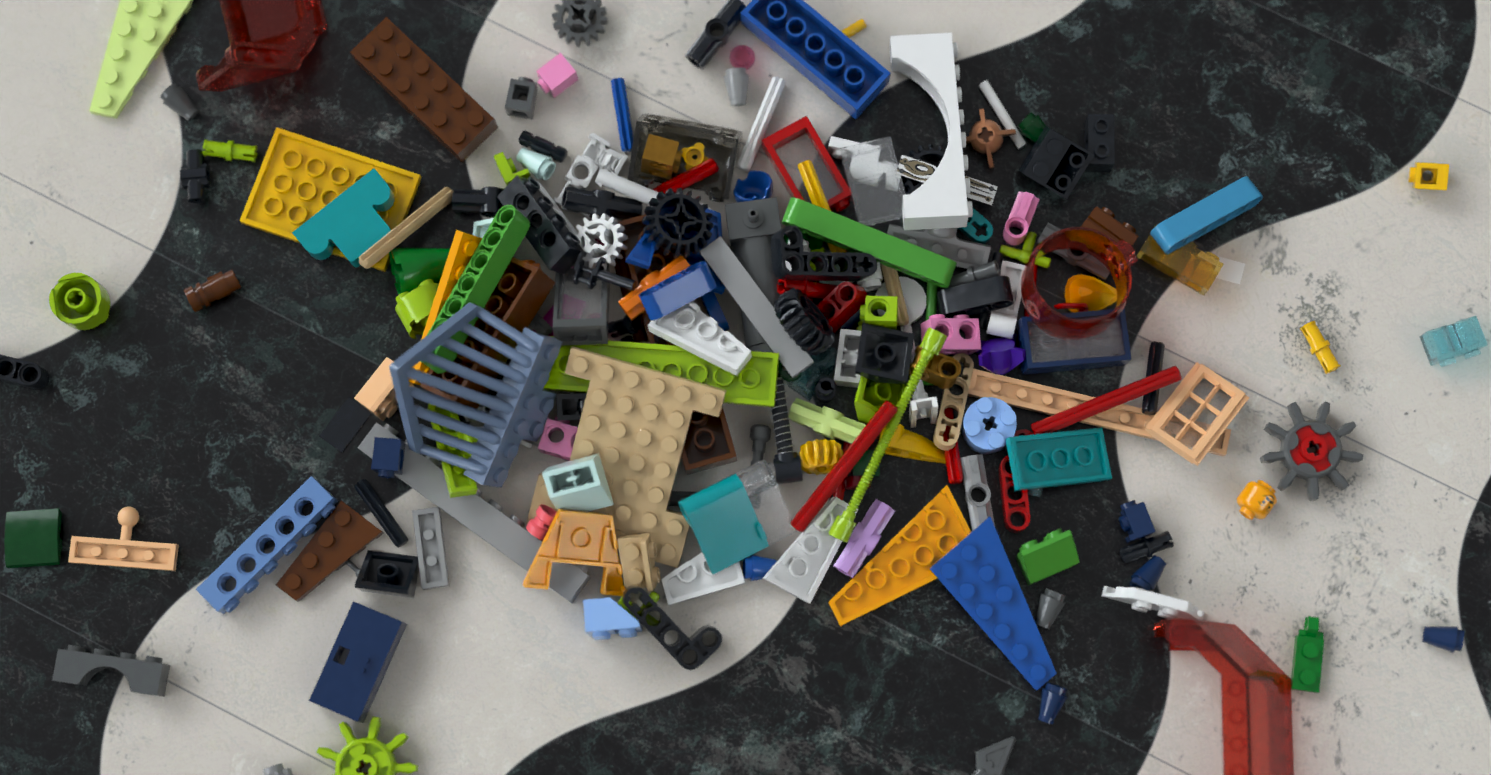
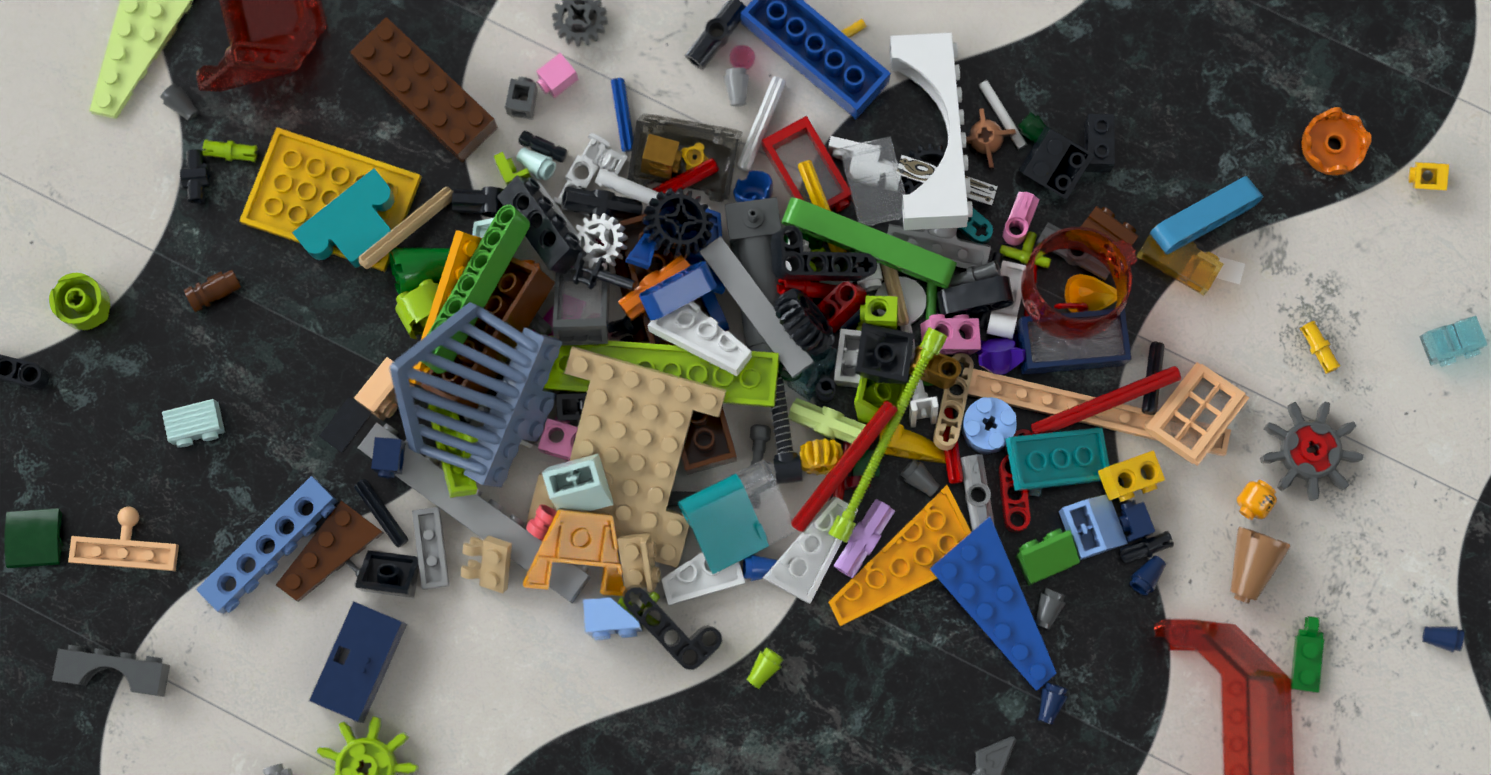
(193, 422): none -> light aqua brick
(495, 562): none -> tan plate
(765, 666): none -> lime cone
(919, 477): none -> dark grey cone
(1093, 526): none -> light blue slope
(1131, 475): none -> yellow brick
(1145, 600): white wing -> none
(1255, 563): none -> medium nougat cone
(1343, 127): none -> orange plate

